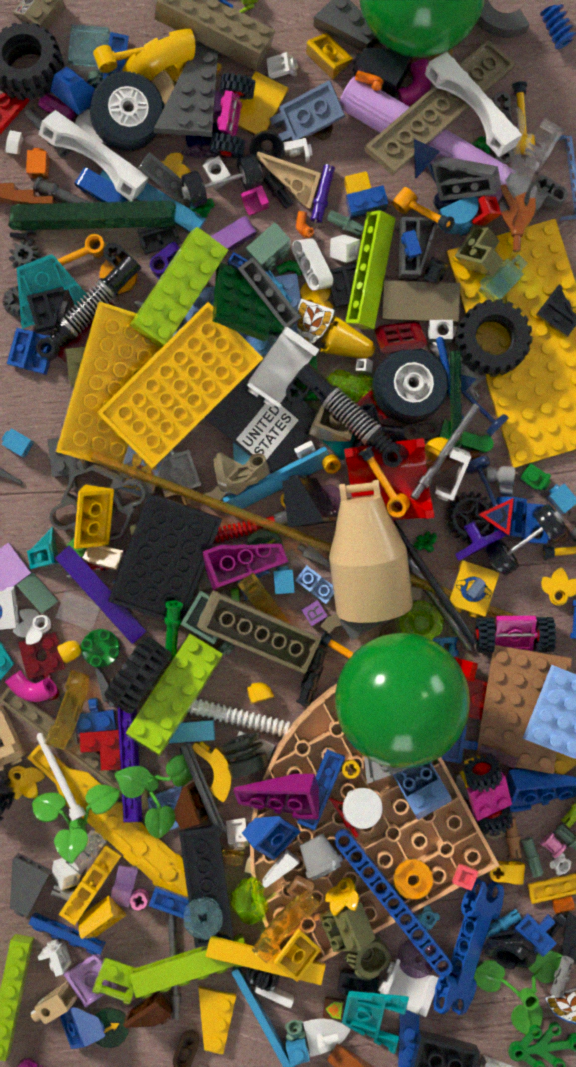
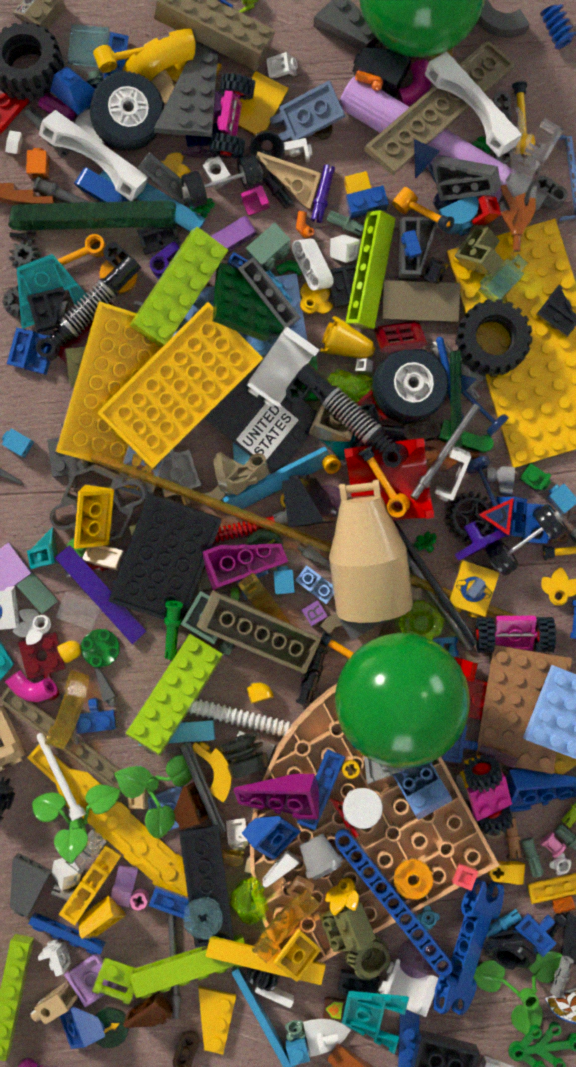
(27, 783): yellow plate -> none
(107, 744): red plate -> none
(128, 758): dark purple tile -> none
(138, 674): black tyre -> none
(305, 449): white plate -> none
(313, 321): shield -> none
(328, 54): yellow slope -> none
(433, 334): white brick -> none
(434, 447): yellow piece -> none

